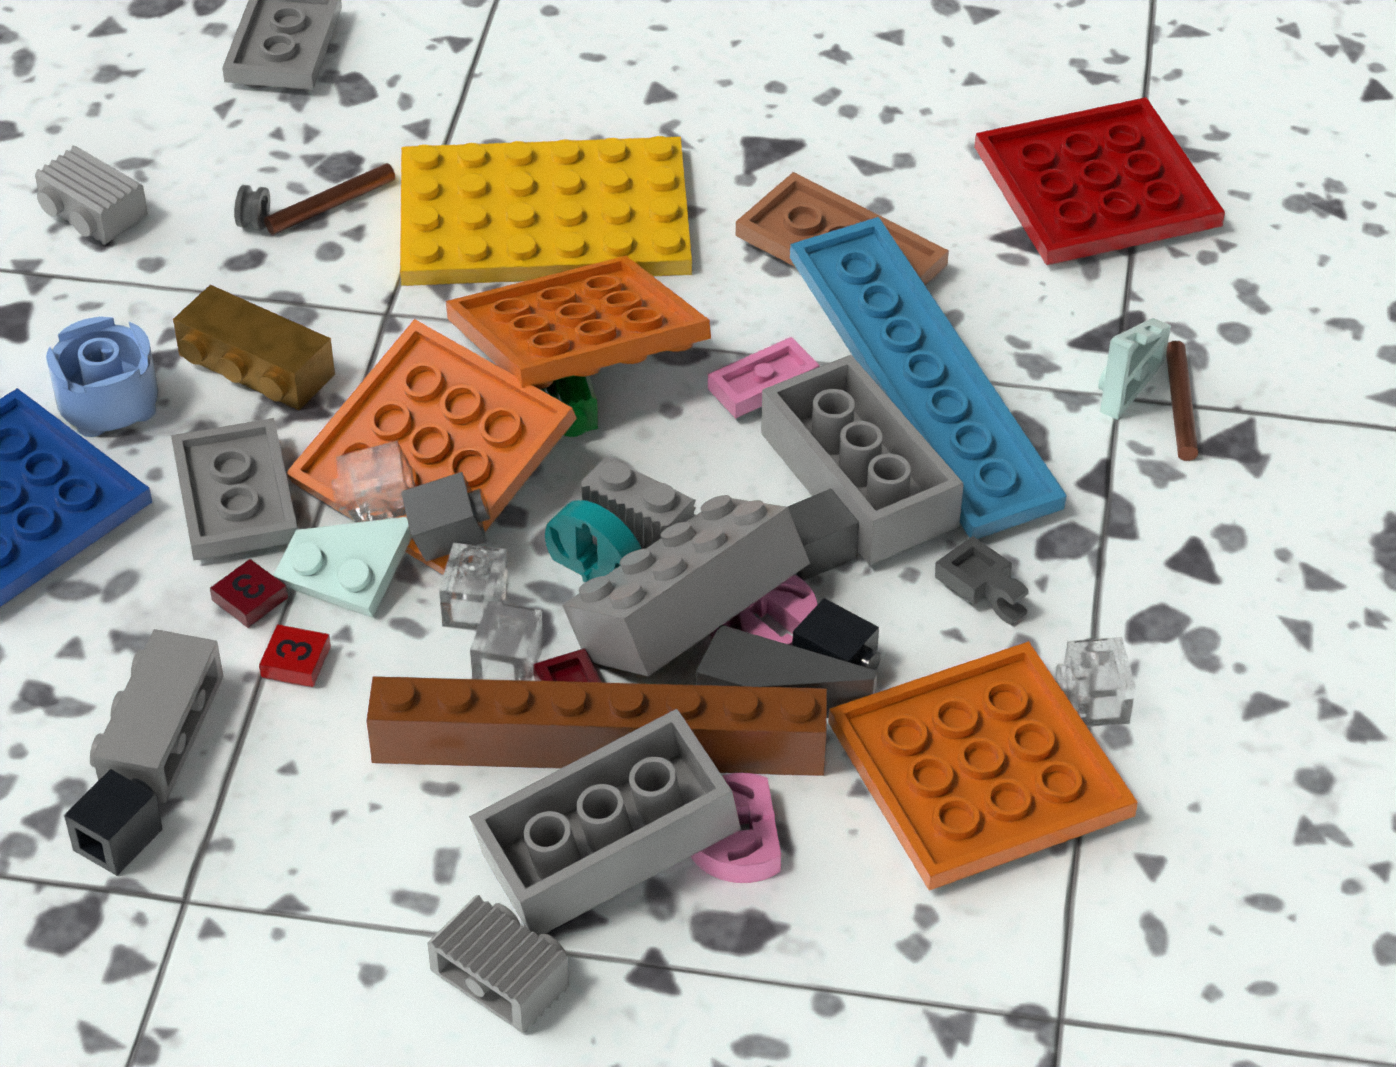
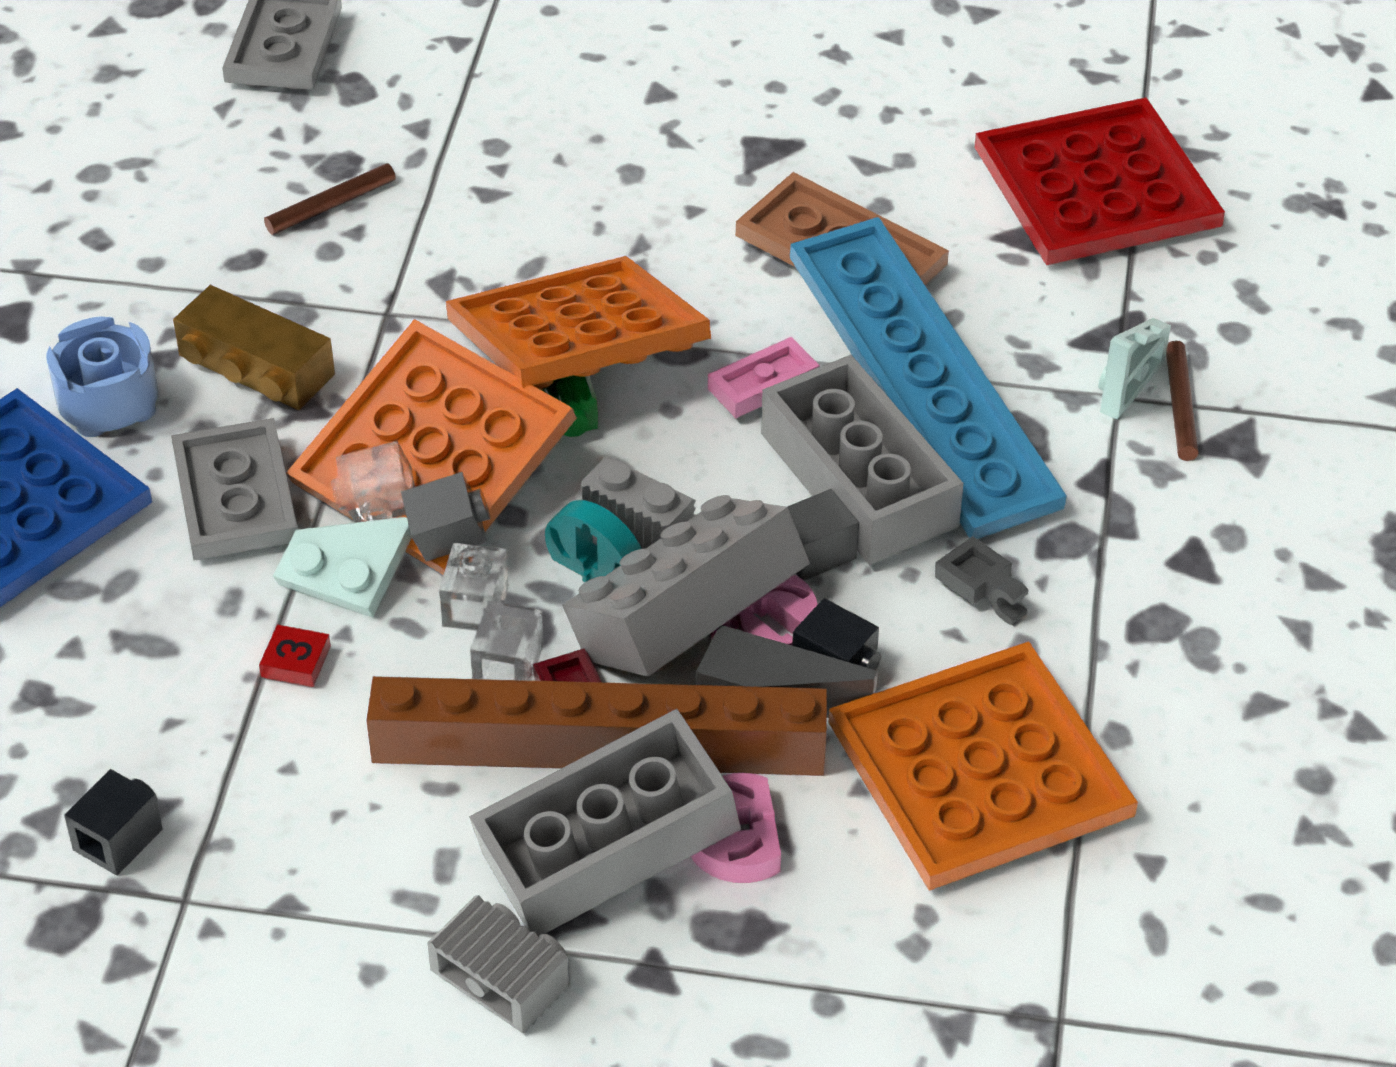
(90, 195): light grey brick -> none
(159, 710): light grey brick -> none
(248, 593): dark red tile -> none
(251, 206): dark grey bush -> none
(541, 209): yellow plate -> none
(1098, 680): clear brick -> none

